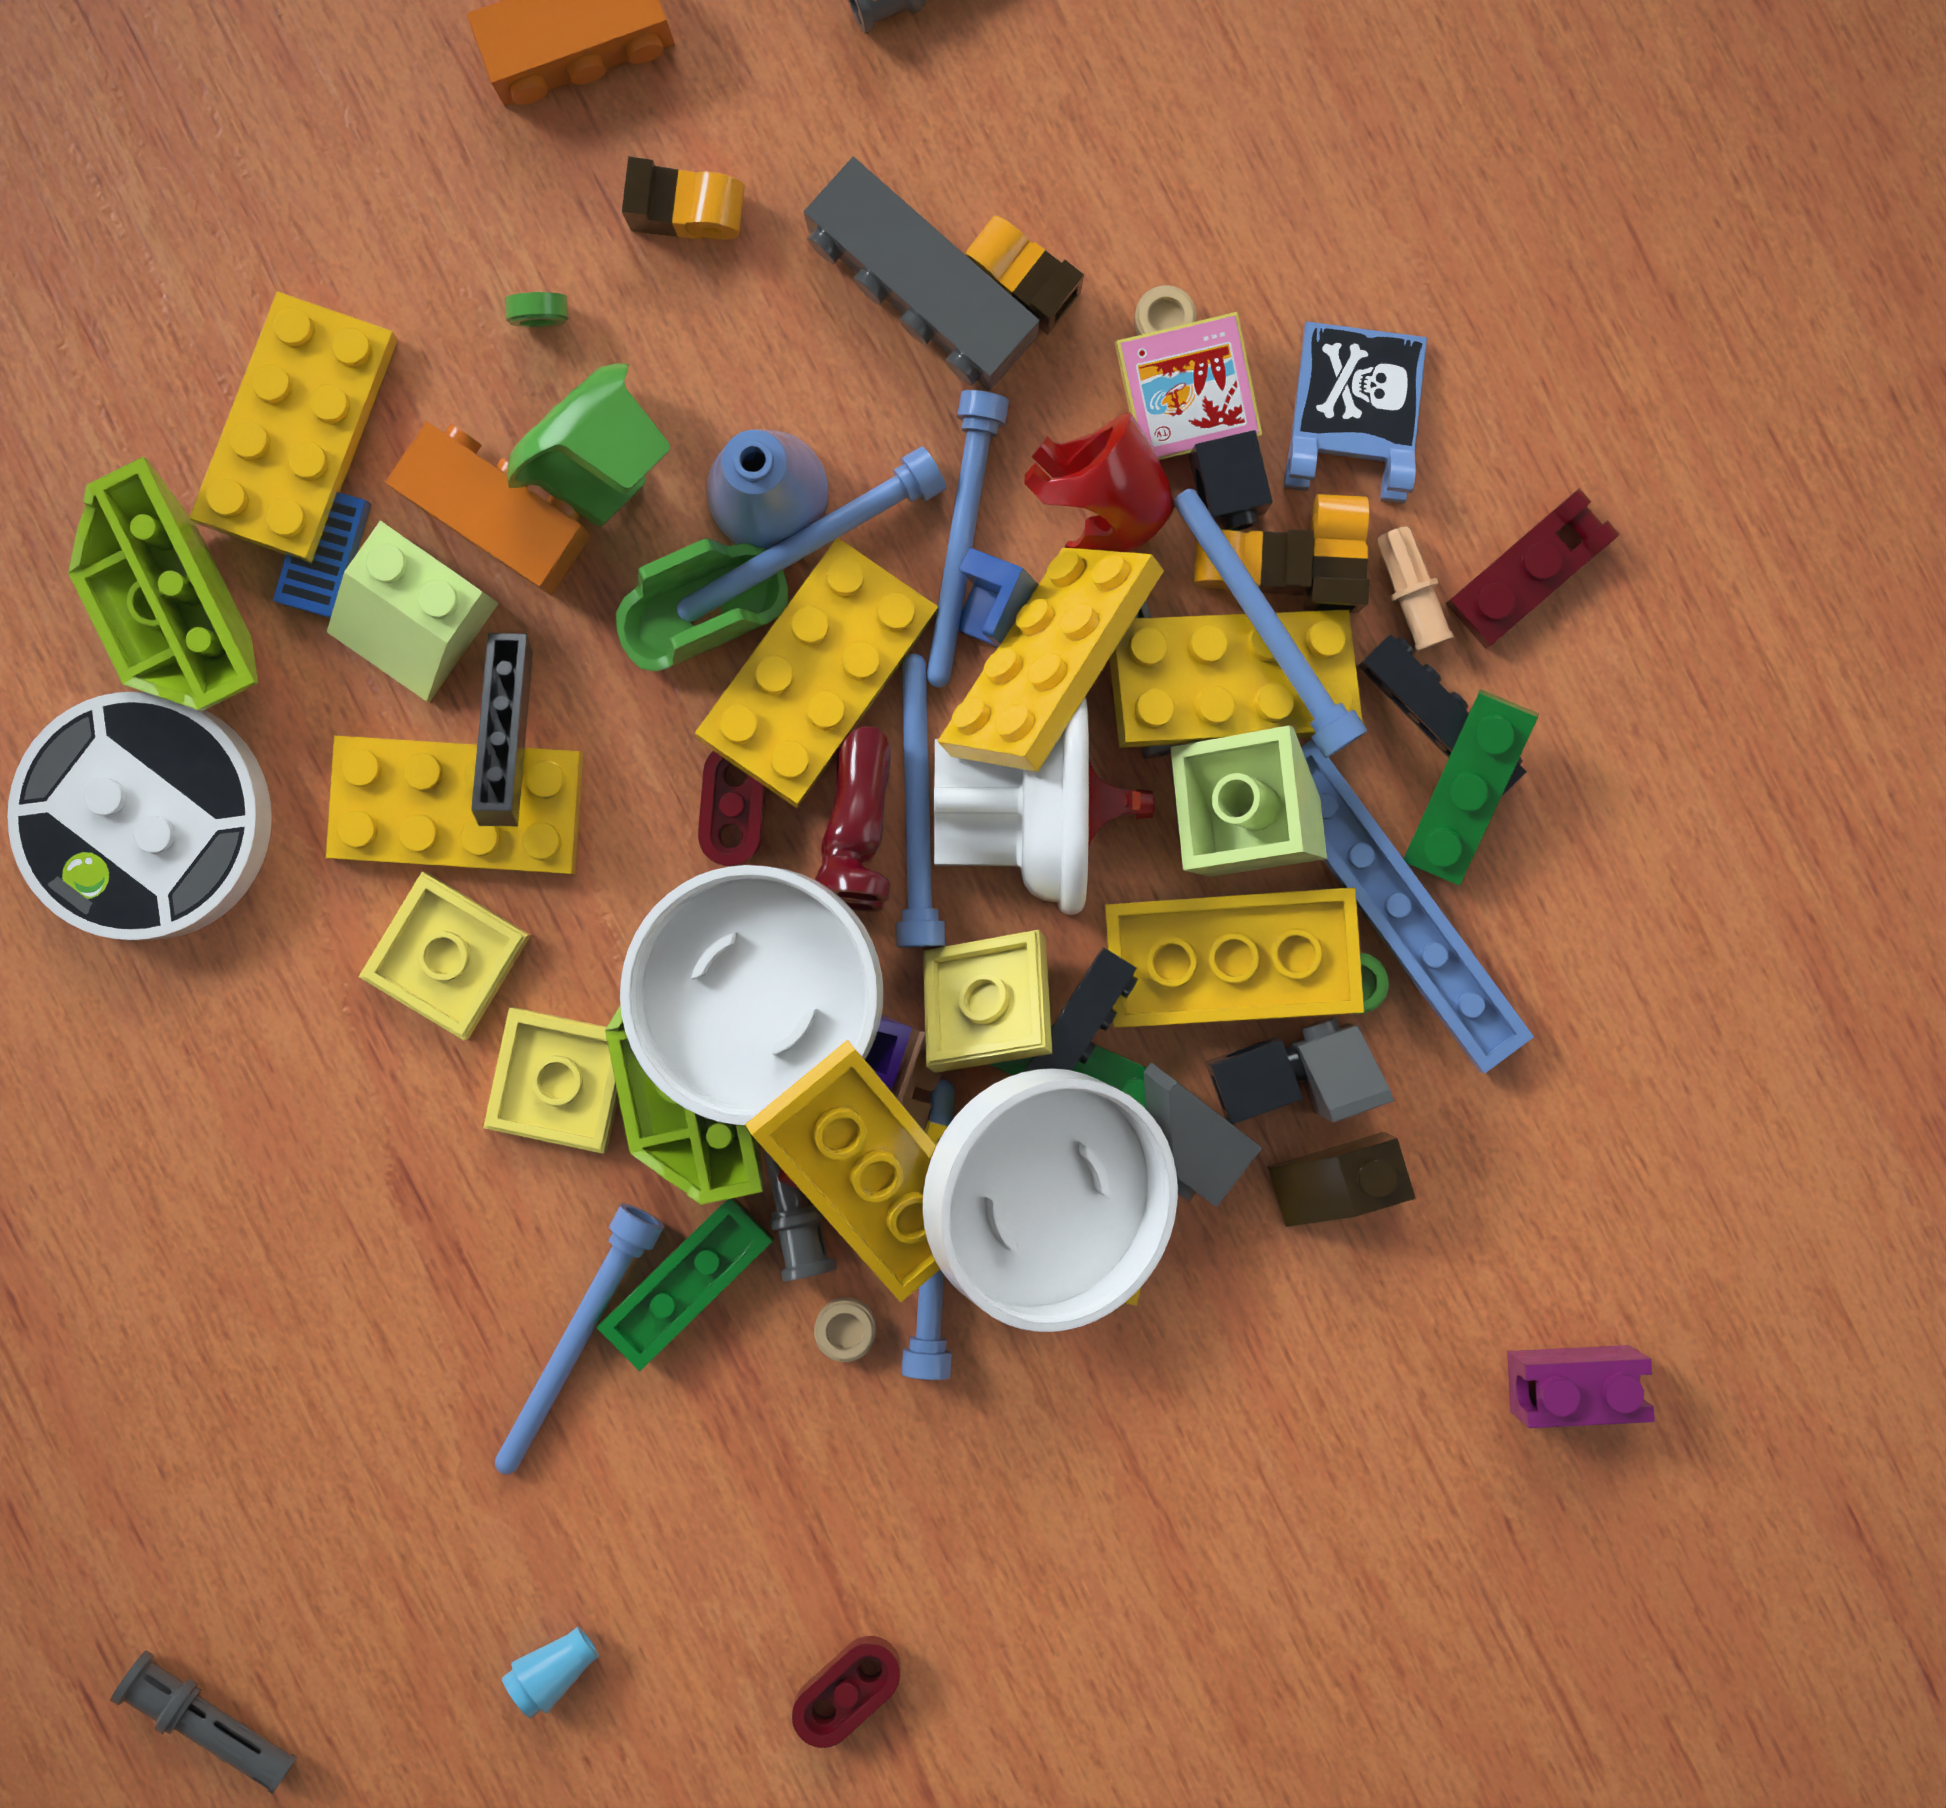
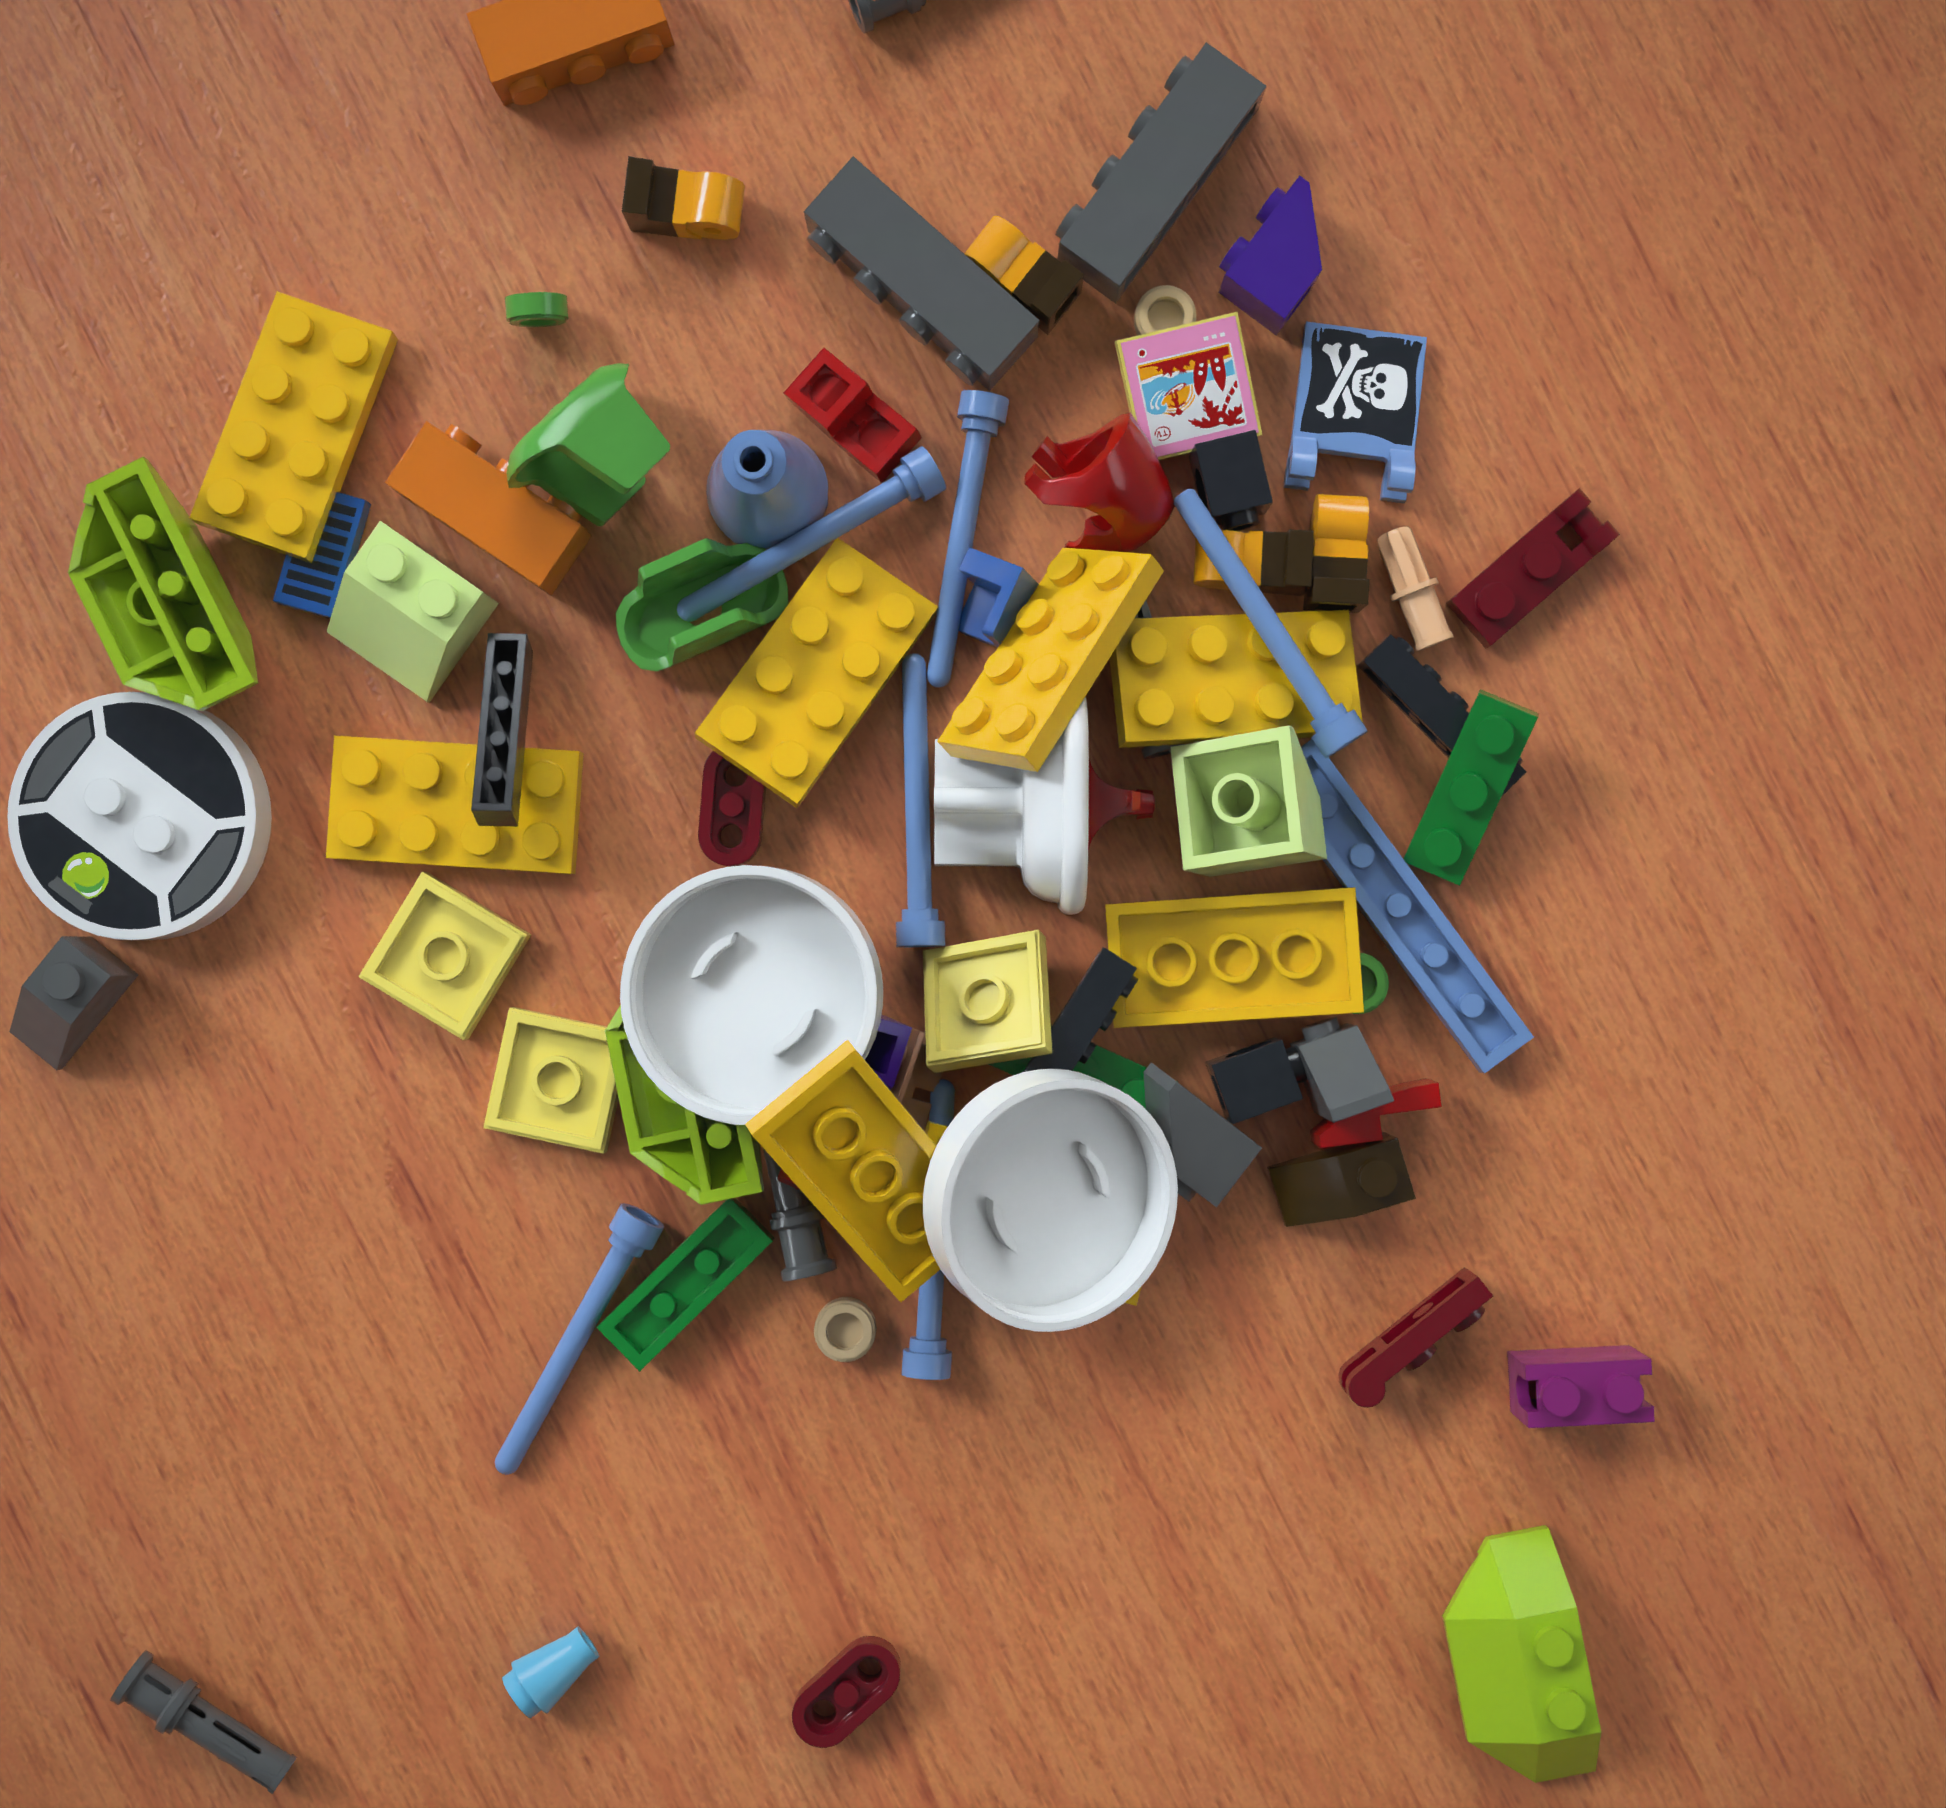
(68, 997): none -> dark grey slope
(852, 415): none -> red slope
(857, 821): dark red piece -> none
(1160, 171): none -> dark grey brick
(1279, 263): none -> dark purple slope
(1367, 1125): none -> red slope
(1412, 1337): none -> dark red plate
(1523, 1659): none -> lime wedge

